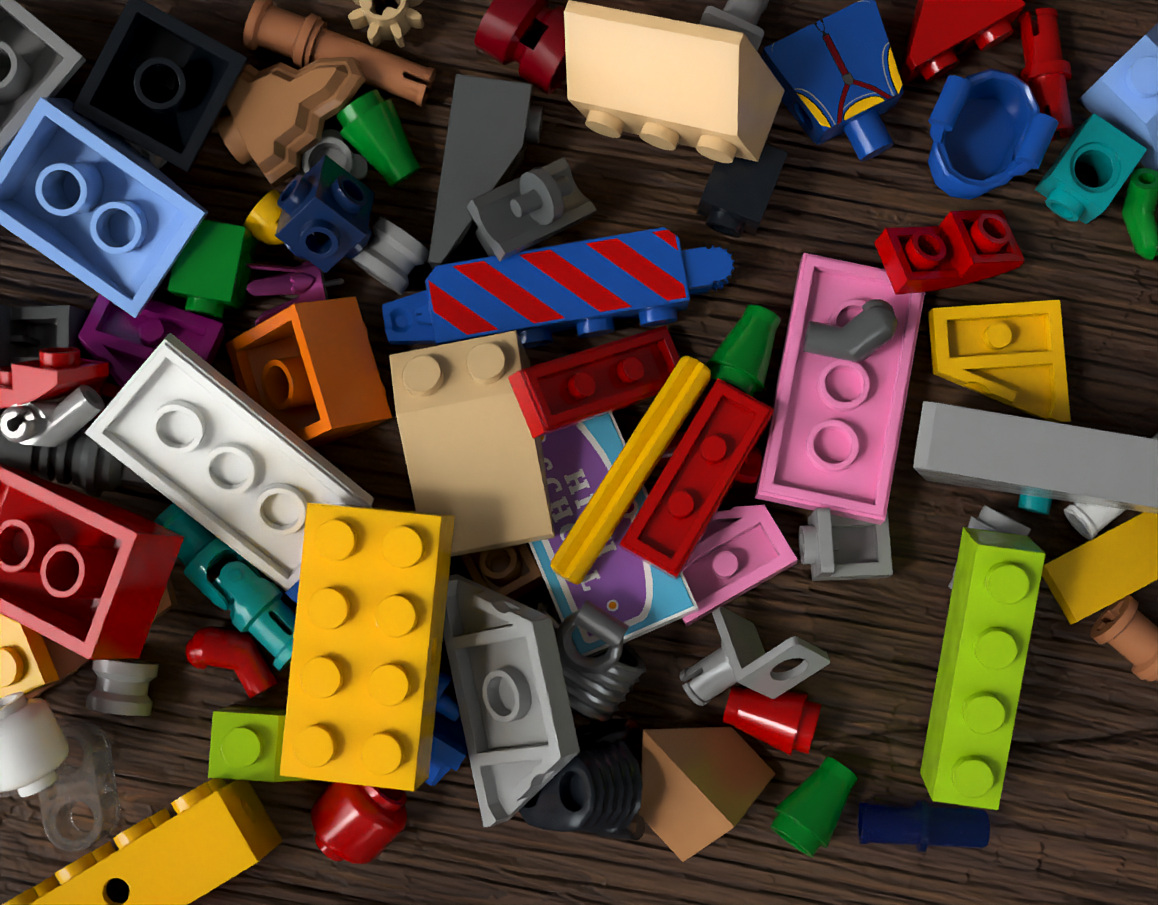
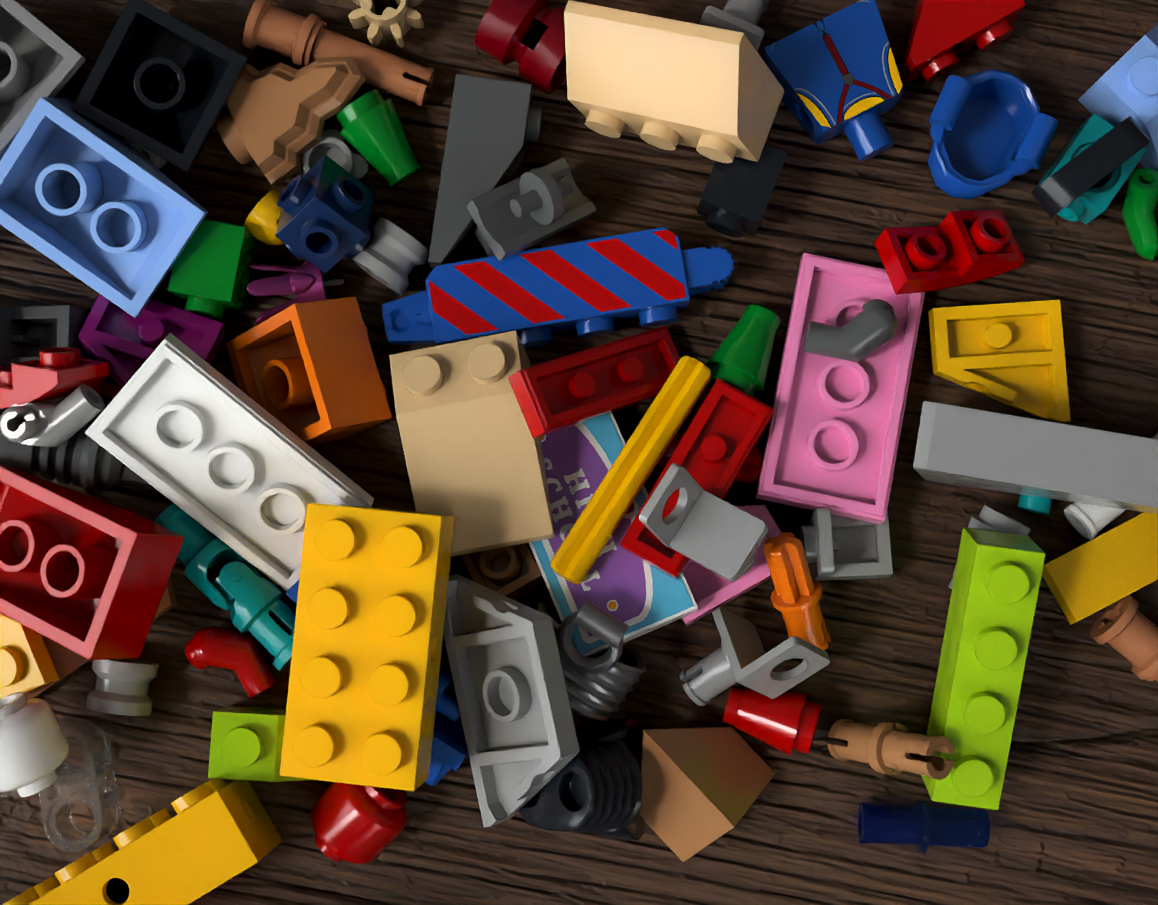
(703, 526): none -> light grey bracket
(795, 590): none -> orange axle
(814, 808): green cone -> none
(891, 748): none -> medium nougat pin
(1045, 66): red pin -> none
(1090, 166): none -> black beam

